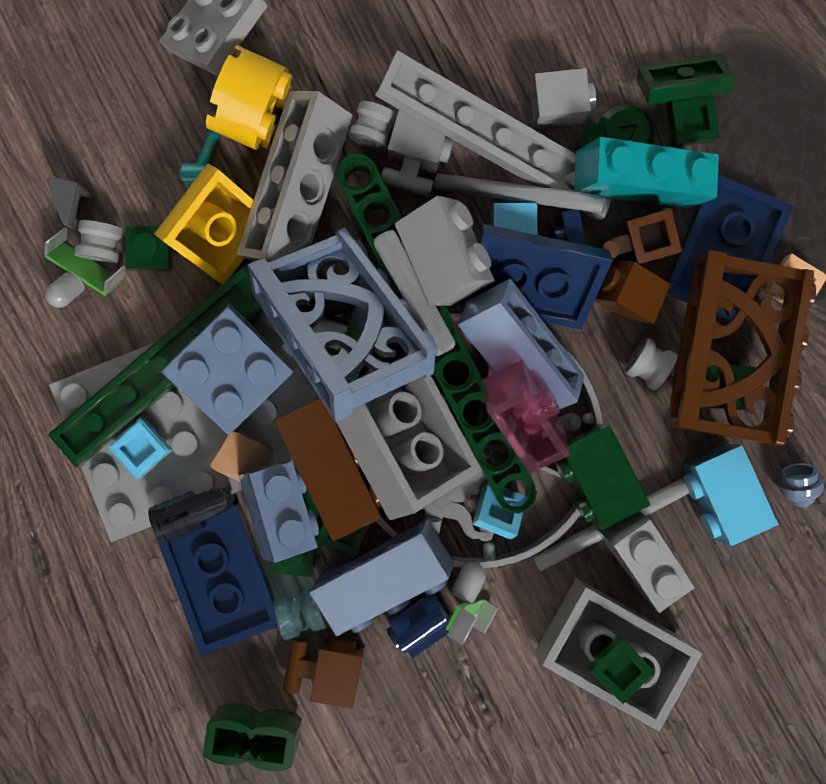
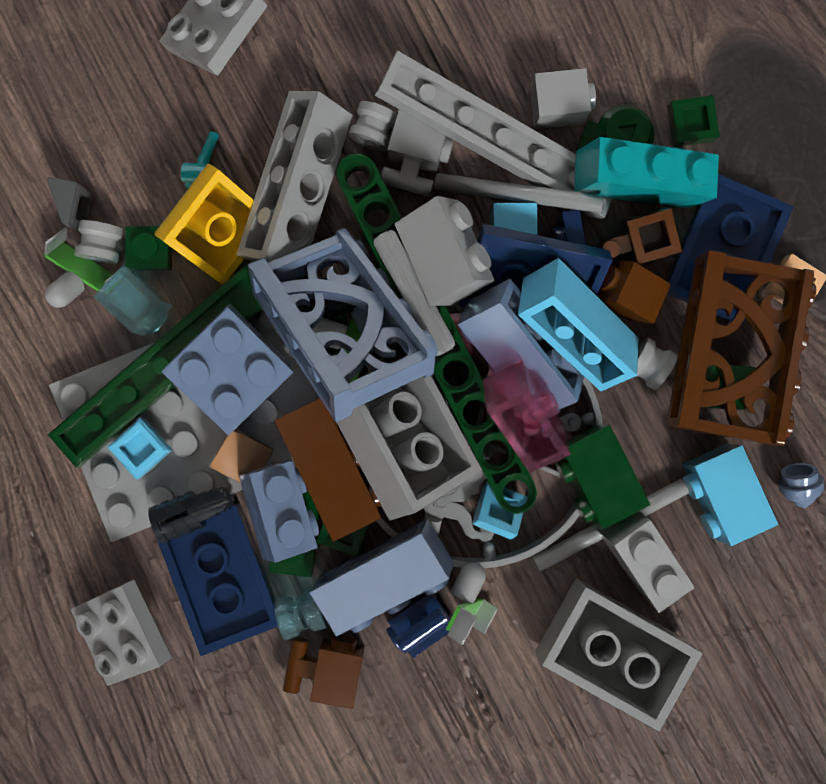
(121, 633): none -> light grey plate
(134, 302): none -> clear light blue brick
(246, 735): dark green brick -> none
(248, 98): yellow brick -> none
(578, 325): none -> medium azure brick
(620, 669): dark green plate -> none
(685, 79): dark green plate -> none

